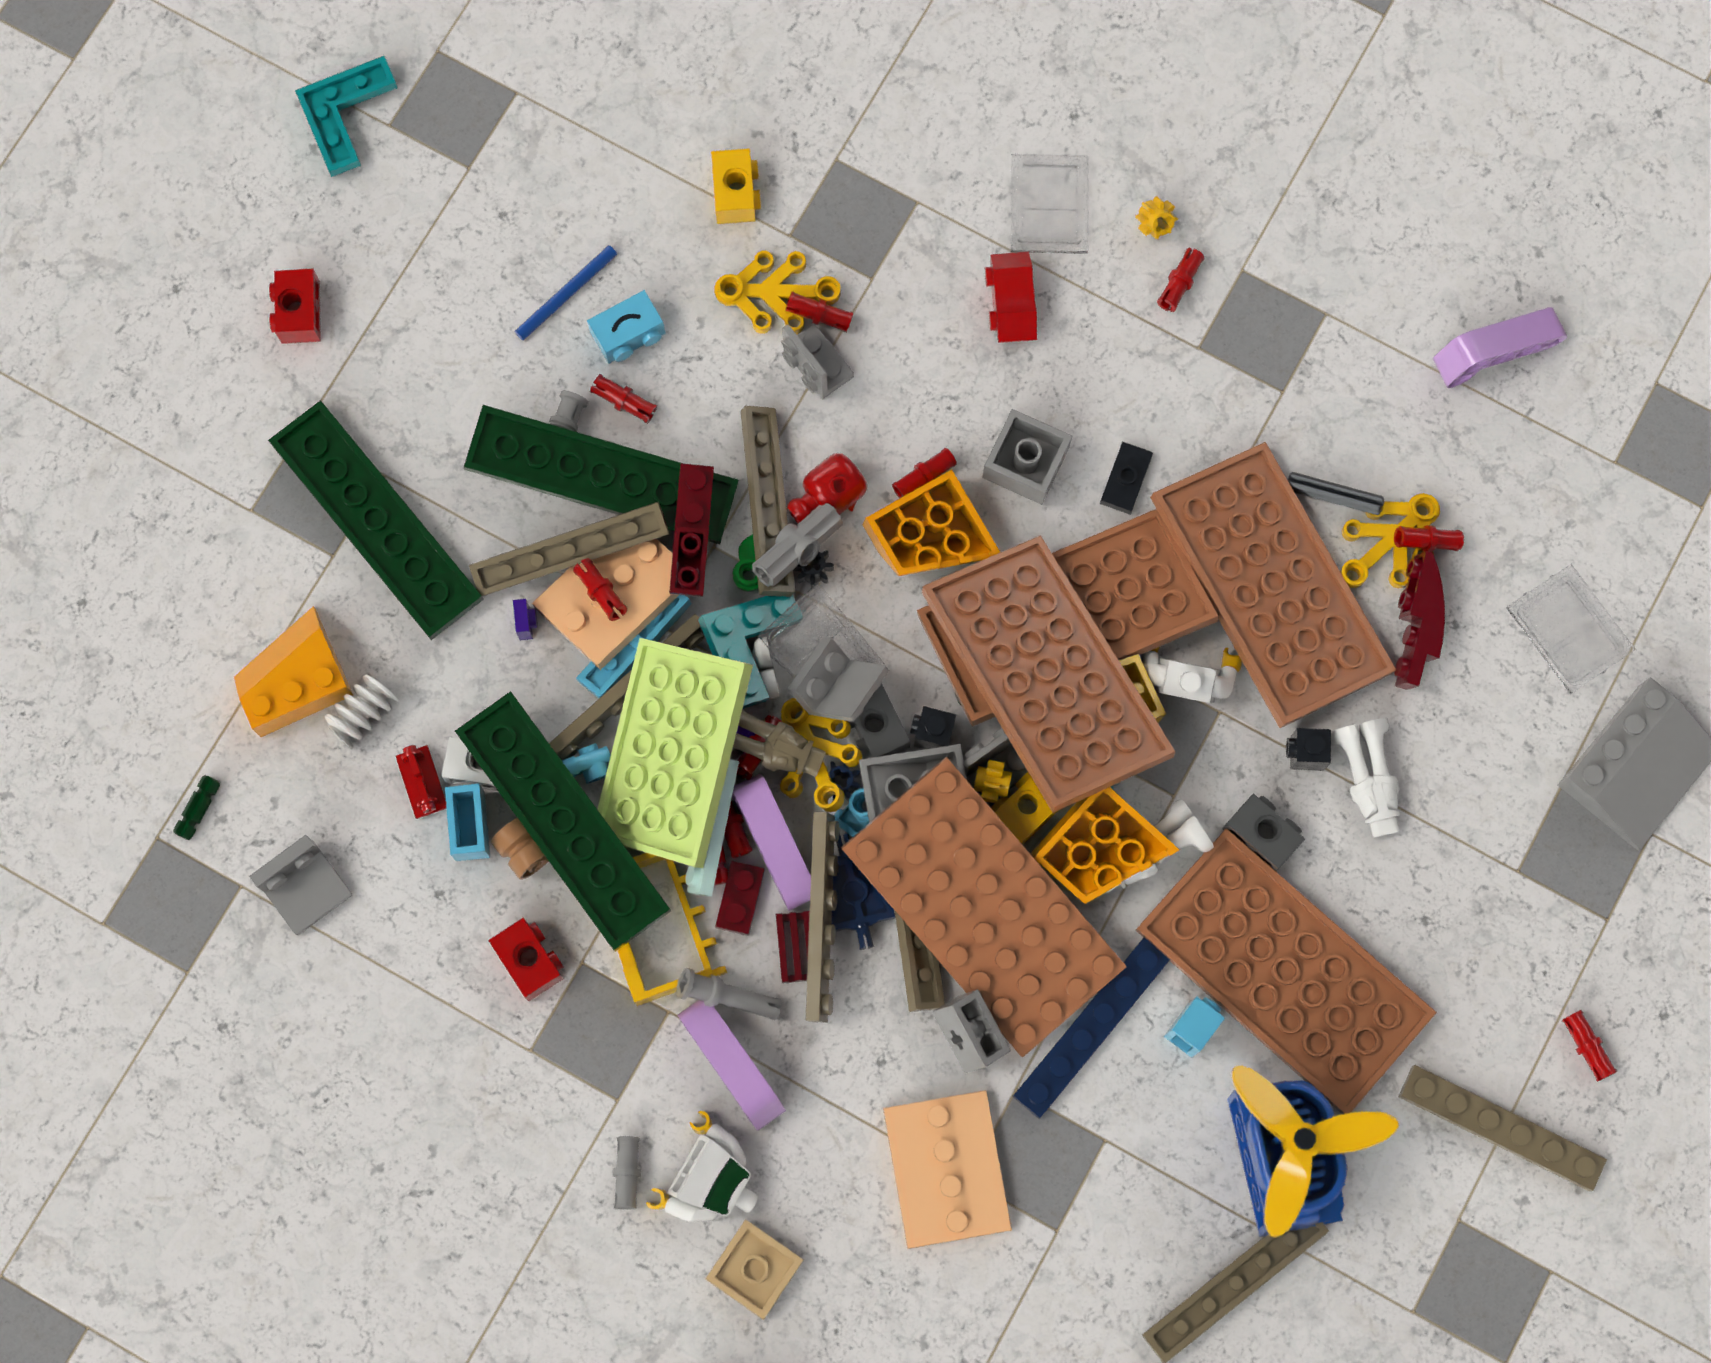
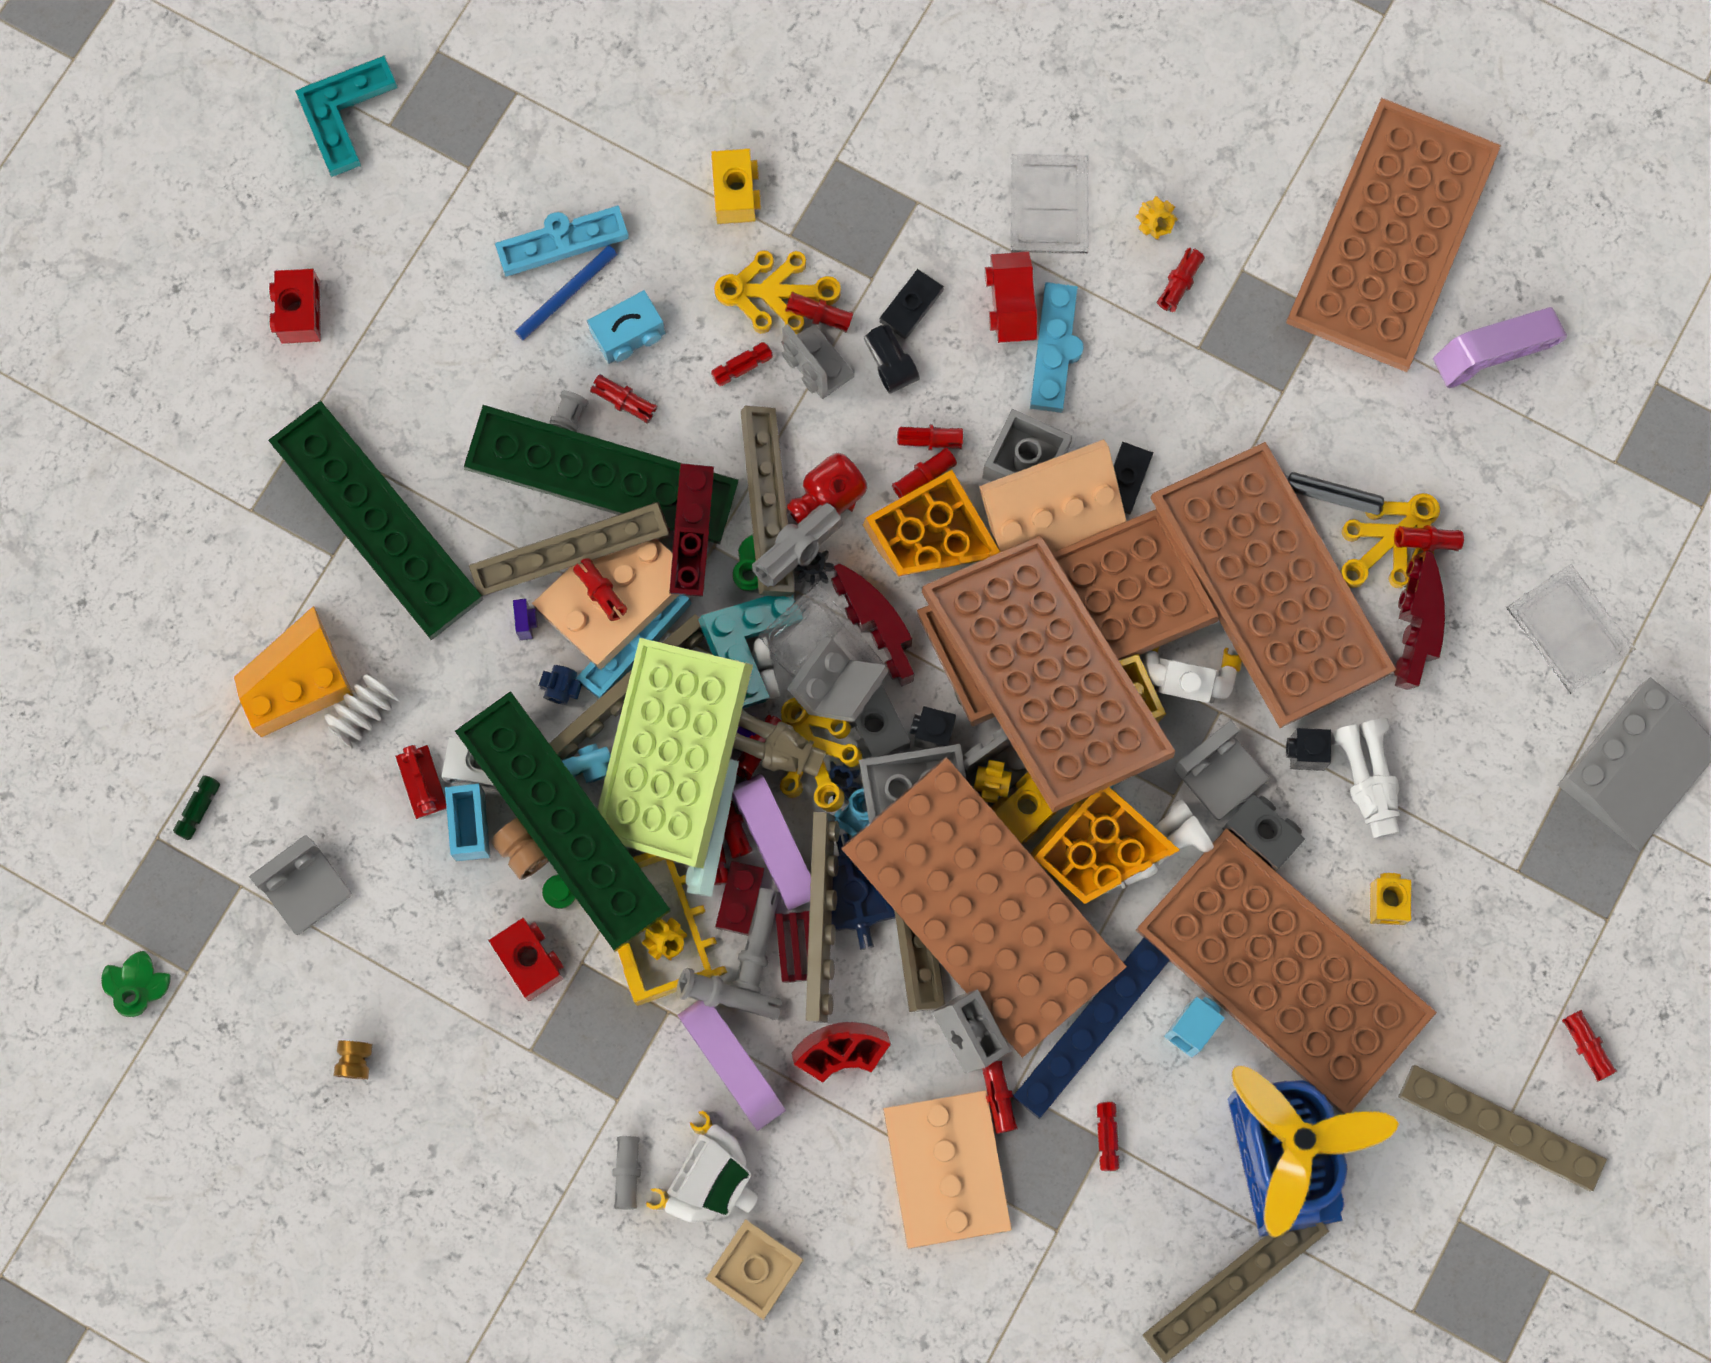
(136, 979): none -> green plate
(353, 1061): none -> pearl gold wheel
(557, 893): none -> green plate
(560, 685): none -> dark blue gear
(561, 239): none -> medium azure hinge
(664, 939): none -> yellow gear
(742, 364): none -> red axle
(753, 957): none -> light grey pin
(841, 1047): none -> red brick
(872, 610): none -> dark red slope
(894, 366): none -> black piece
(911, 304): none -> black plate
(930, 437): none -> red axle
(999, 1097): none -> red pin
(1055, 347): none -> medium azure hinge
(1056, 499): none -> light nougat plate
(1108, 1136): none -> red axle
(1221, 772): none -> light grey bracket
(1383, 913): none -> yellow brick
(1393, 235): none -> nougat plate

